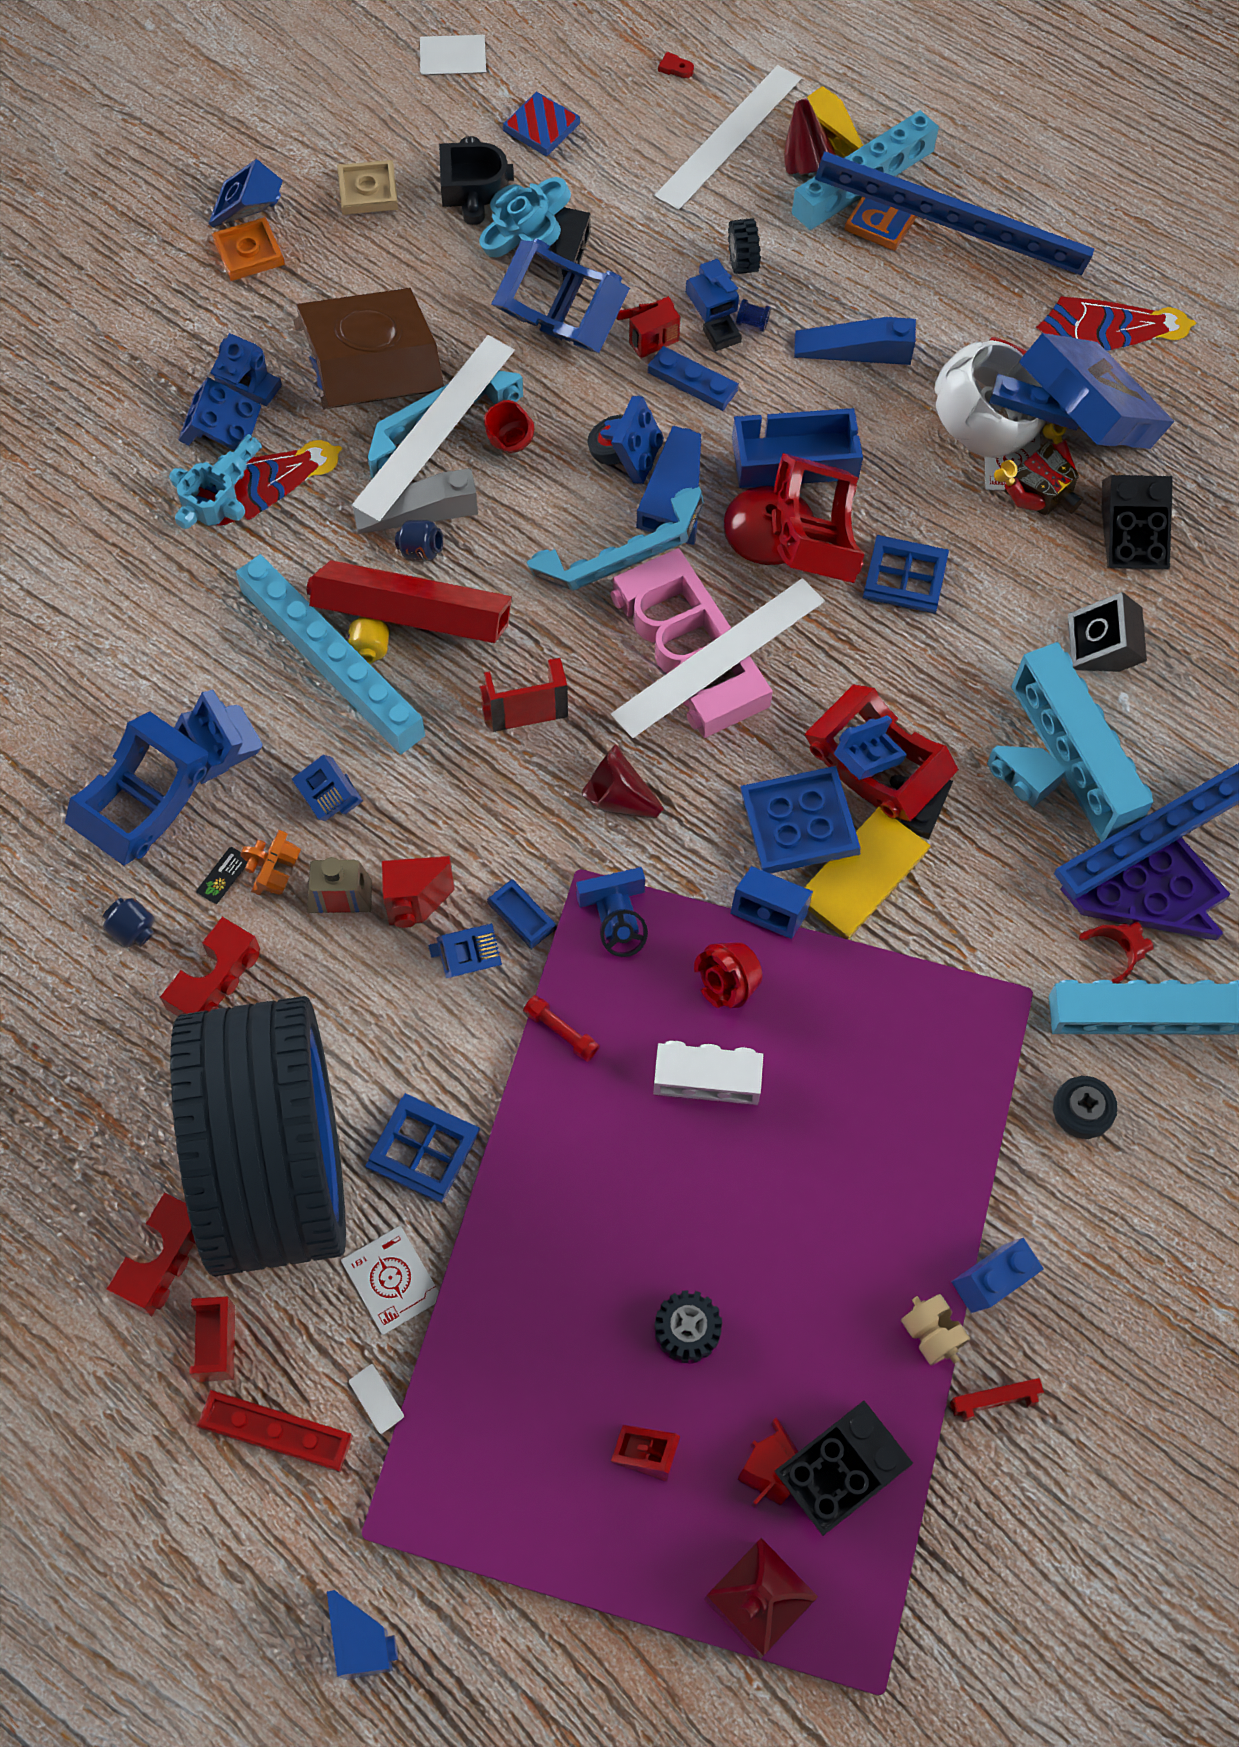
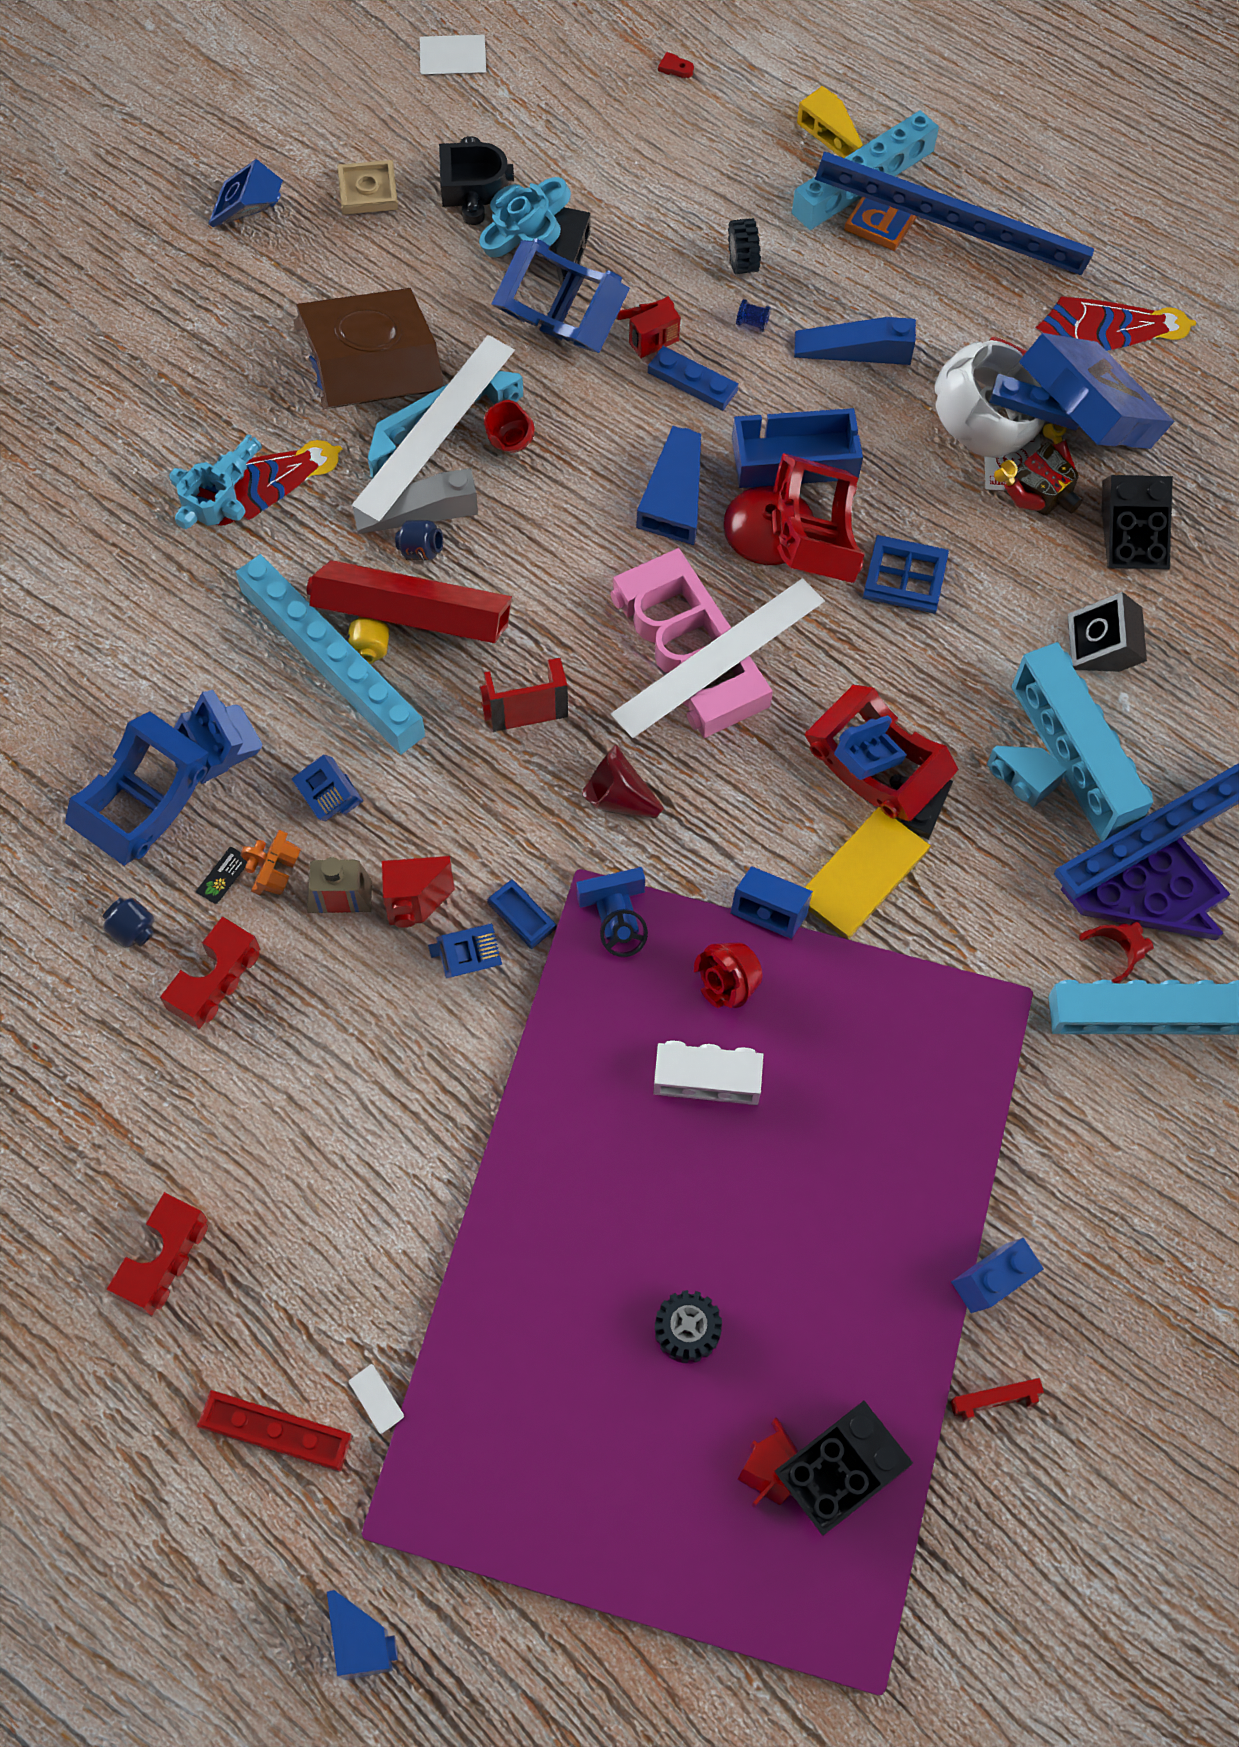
(213, 1339): red panel -> none
(219, 415): blue bracket -> none
(241, 358): blue tile -> none
(248, 249): orange tile -> none
(257, 1136): black wheel -> none
(391, 1279): white sticker -> none
(407, 1175): blue piece -> none
(538, 1010): red bar -> none
(541, 123): blue tile -> none
(628, 439): blue plate -> none
(646, 1451): red slope -> none
(686, 507): medium azure slope -> none
(713, 291): blue piece -> none
(722, 332): black tile -> none
(727, 137): white sticker -> none
(760, 1598): dark red piece -> none
(800, 820): blue plate -> none
(805, 140): dark red hat -> none
(935, 1329): tan wheel -> none
(1076, 1116): black wheel -> none

